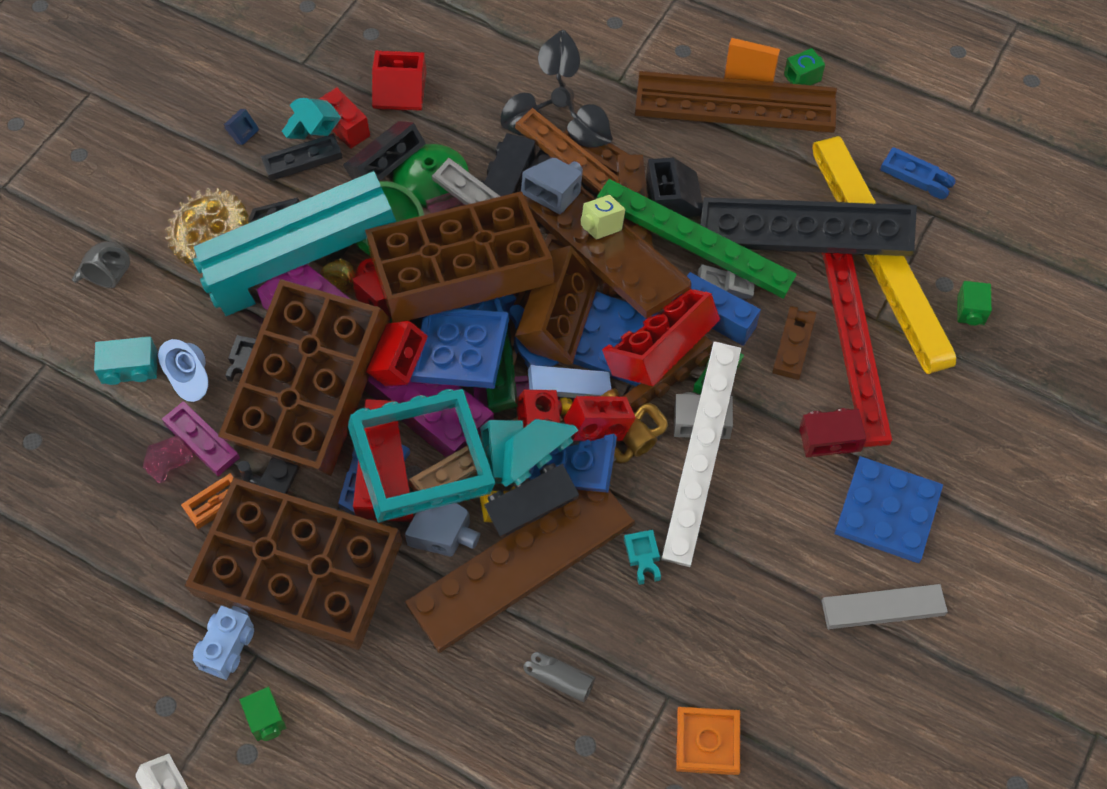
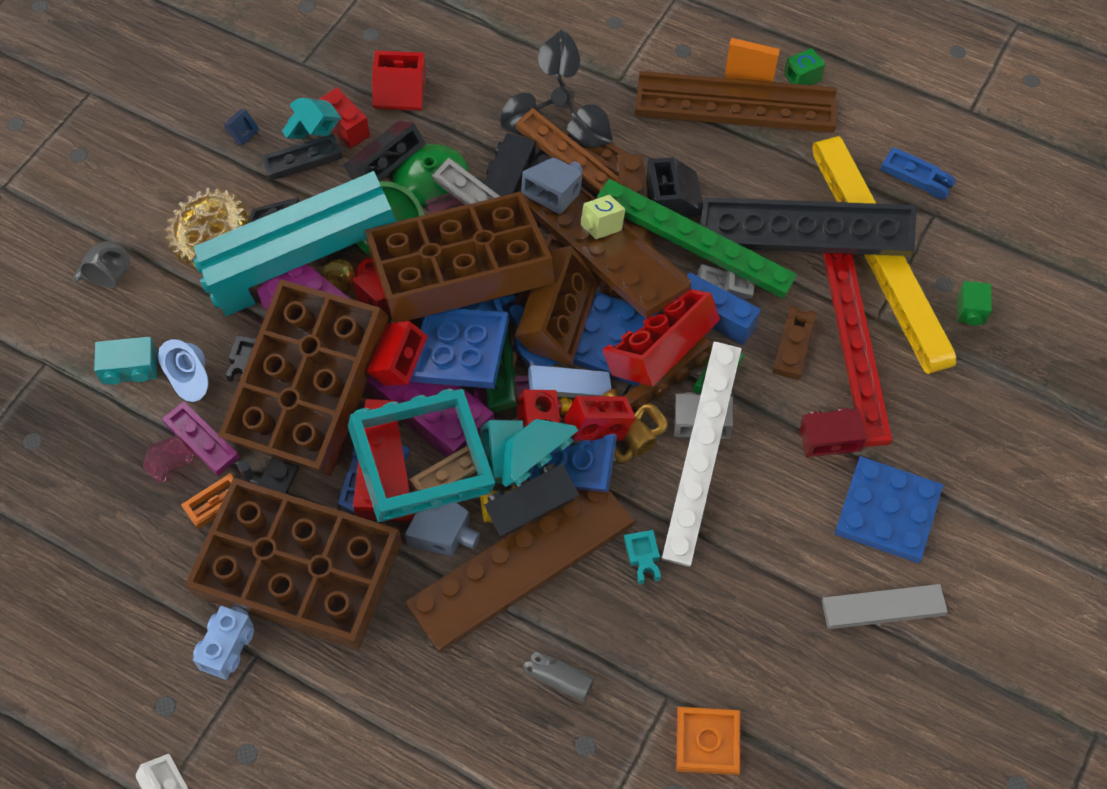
(263, 714): green brick -> none

